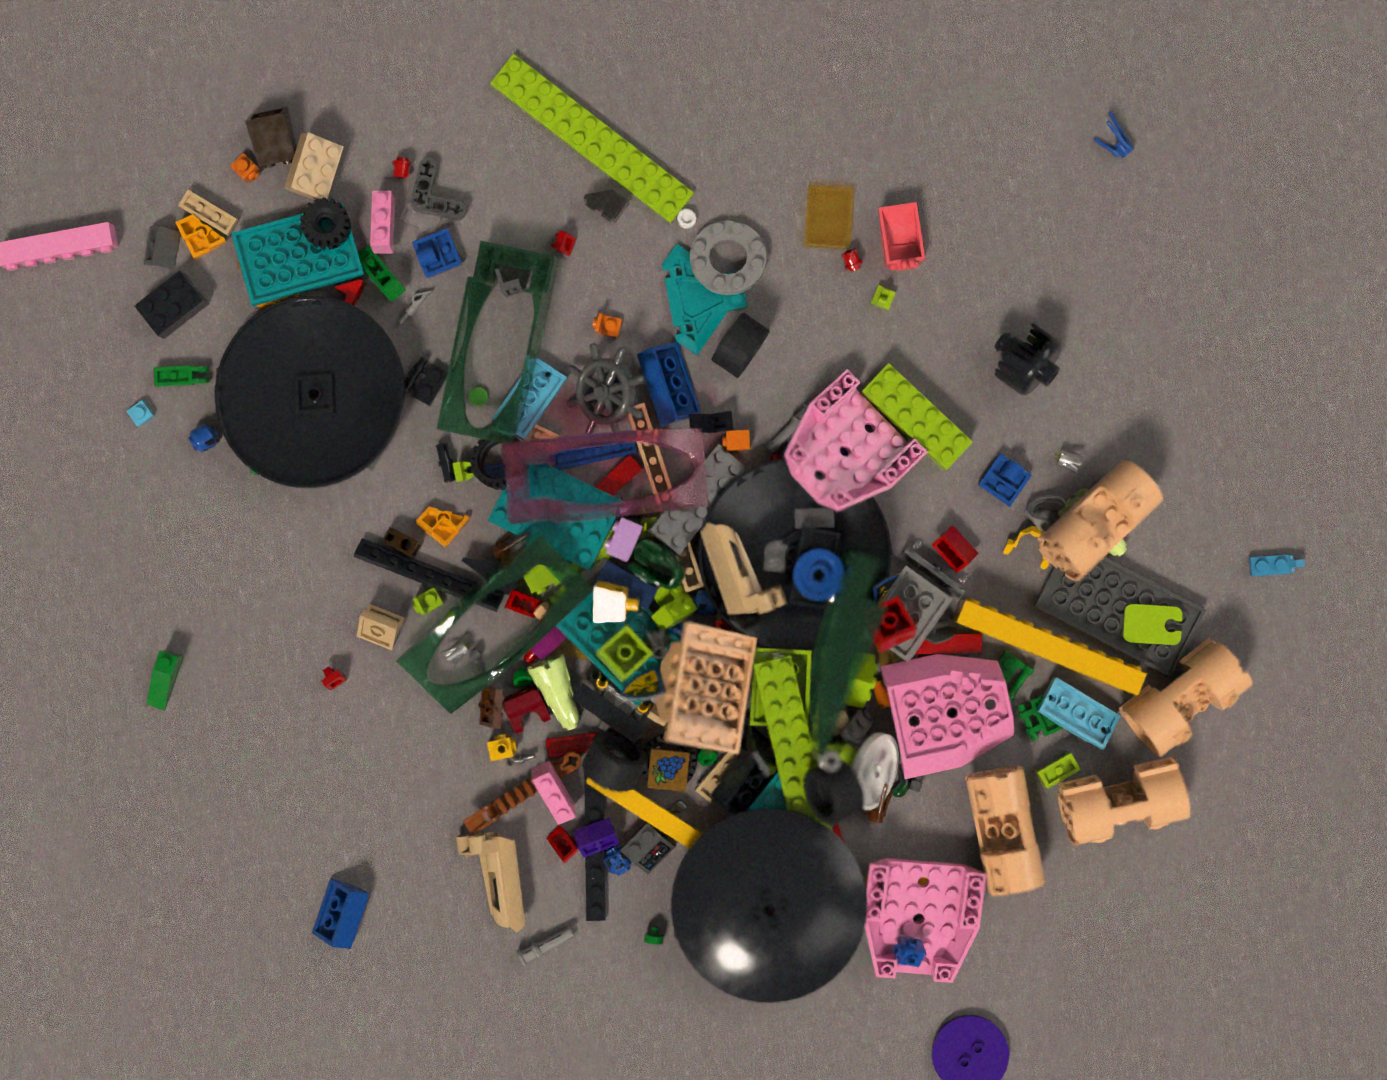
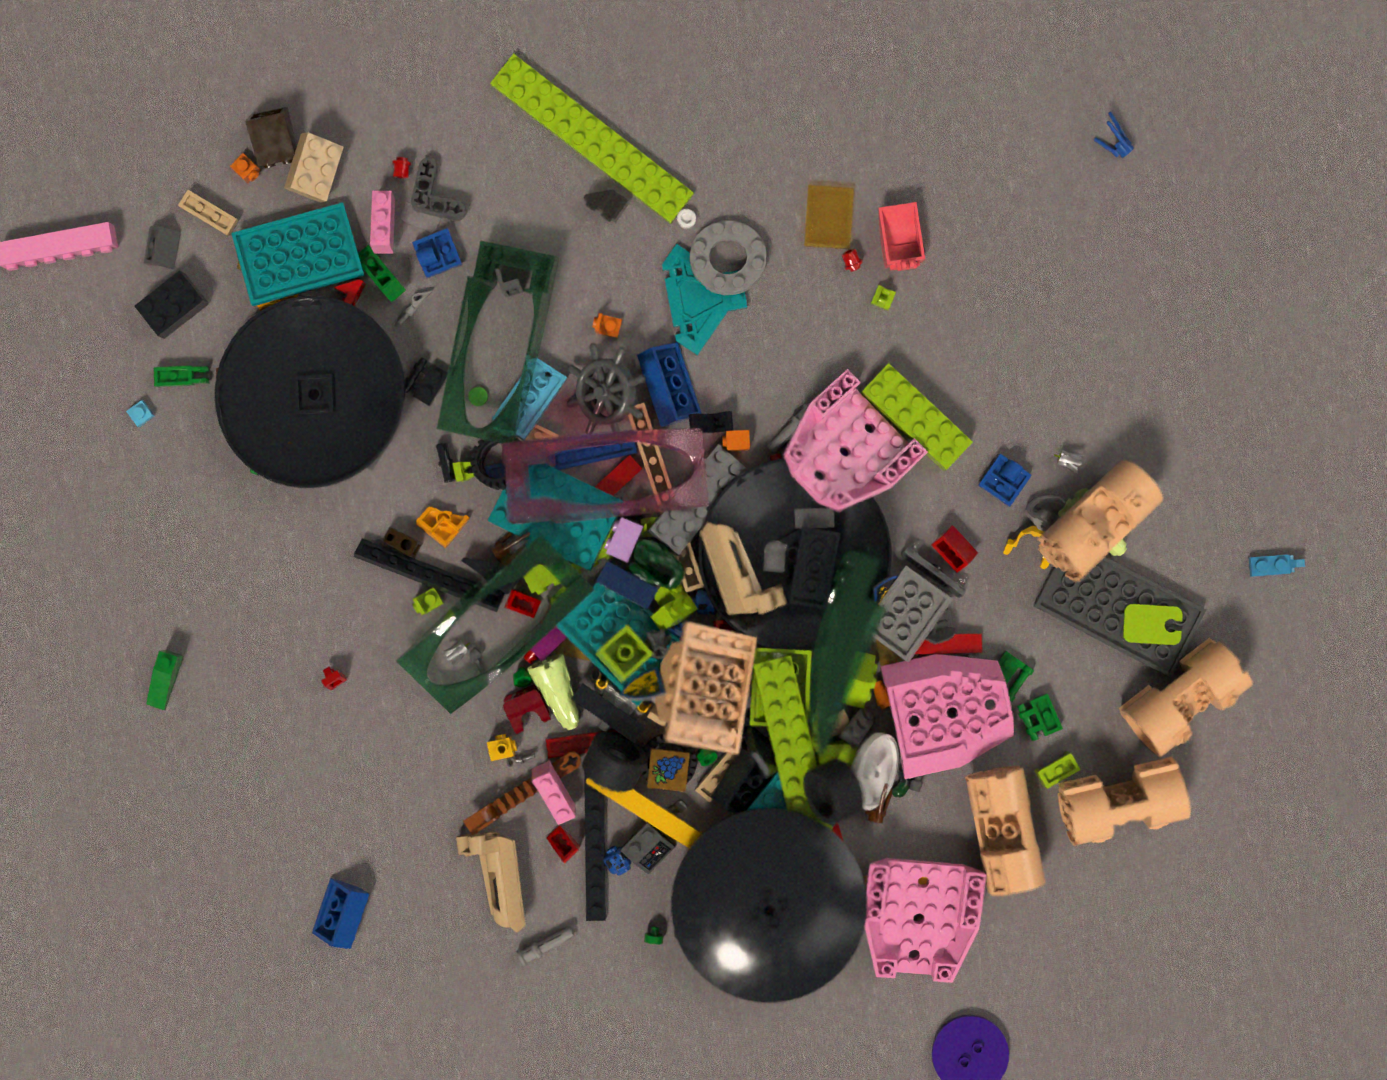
(199, 236): light orange slope -> none
(203, 438): blue head -> none
(318, 211): black tyre -> none
(379, 626): tan bracket -> none
(491, 712): reddish brown plate -> none
(541, 610): light nougat tile -> none
(564, 243): red tile -> none
(596, 837): dark purple hinge -> none
(612, 602): torso -> none
(740, 345): black tyre -> none
(829, 760): light grey pin -> none
(831, 573): blue gear -> none
(895, 625): red brick -> none
(909, 951): blue brick -> none
(1027, 363): black piece -> none
(1050, 647): yellow brick -> none
(1078, 713): medium azure piece -> none

